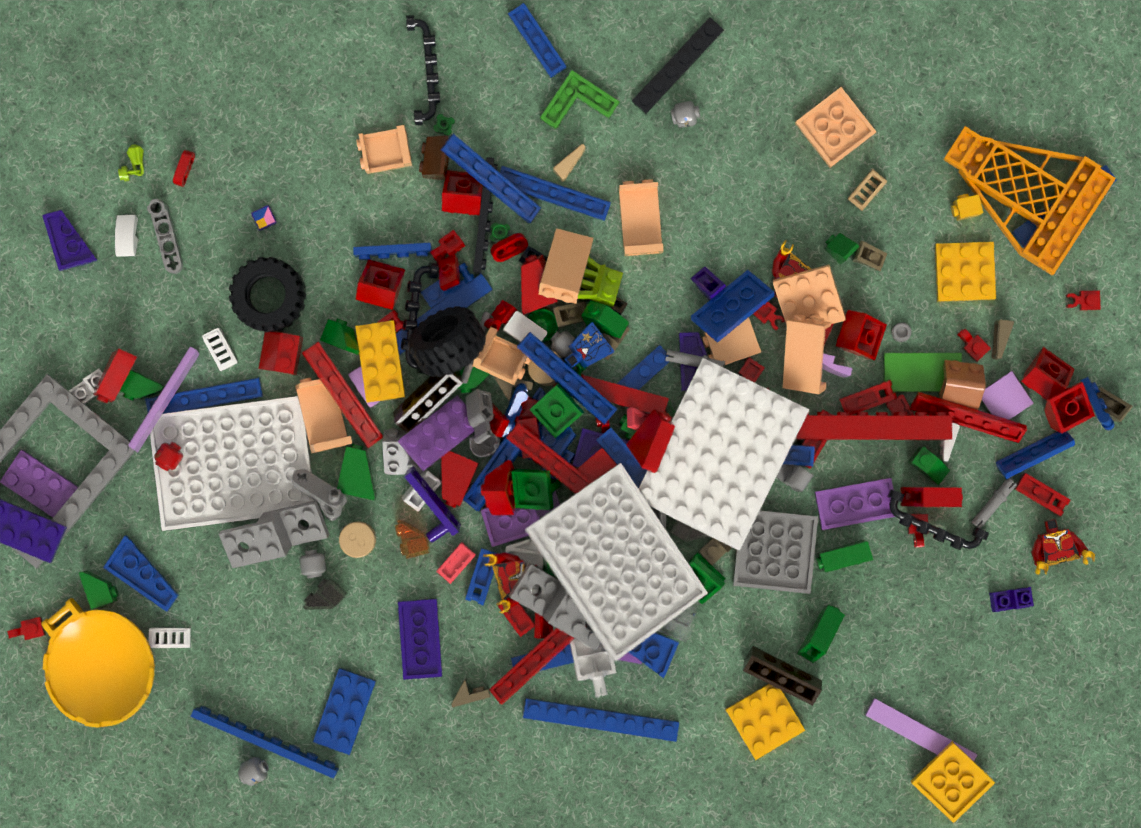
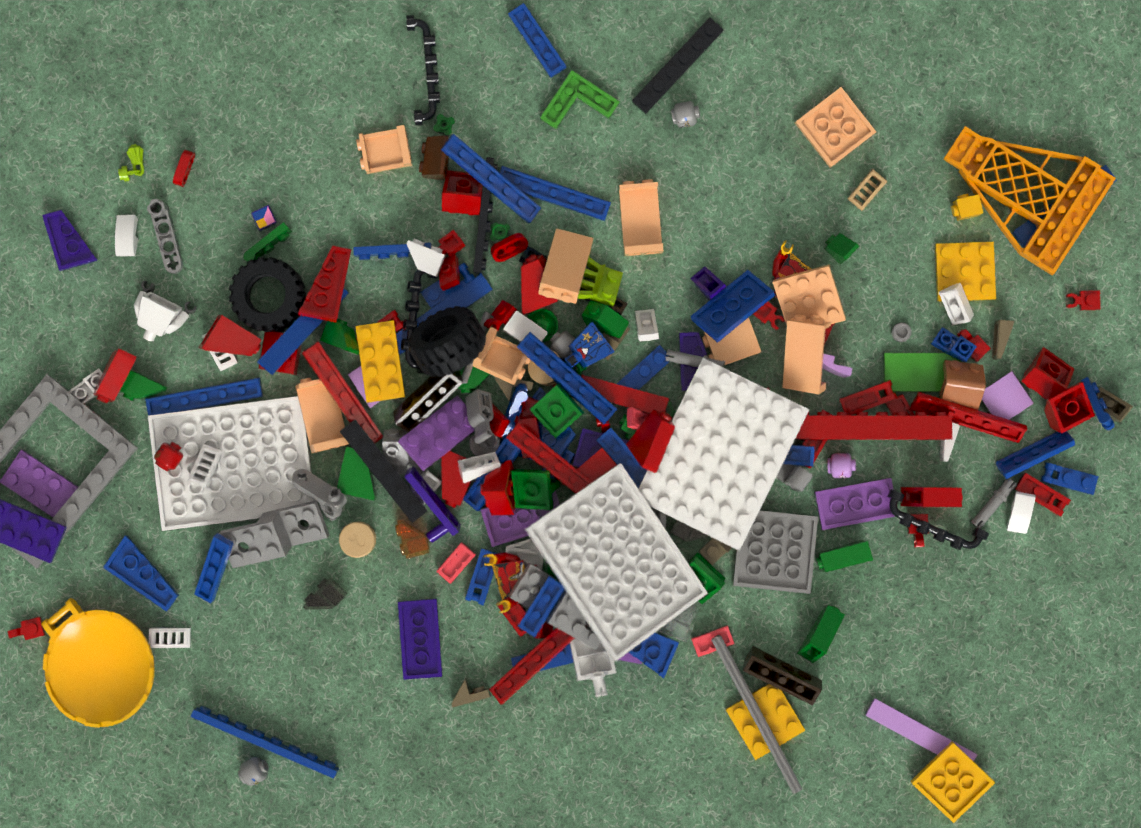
(98, 590): green slope -> none
(158, 314): none -> white torso
(163, 399): lavender tile -> none
(208, 476): none -> white slope
(214, 568): none -> blue plate
(230, 338): none -> red slope
(267, 244): none -> green plate
(290, 341): none -> blue tile
(312, 564): light grey head -> none
(326, 292): none -> red wing
(344, 711): blue plate -> none
(380, 284): red slope -> none
(383, 471): none -> black plate
(426, 259): none -> white slope
(472, 467): none -> white slope
(542, 606): none -> blue plate
(565, 166): tan slope -> none
(569, 314): dark tan slope -> none
(601, 719): blue plate -> none
(646, 325): none -> white slope
(704, 645): none -> coral plate
(751, 370): red plate -> none
(756, 714): none -> light grey axle
(841, 465): none -> lavender head
(861, 334): red slope -> none
(869, 256): dark tan slope -> none
(929, 465): green slope -> none
(952, 345): none -> blue slope
(956, 304): none -> white slope
(1011, 599): dark purple slope -> none
(1021, 512): none -> white slope
(1058, 547): torso -> none
(1070, 479): none -> blue plate

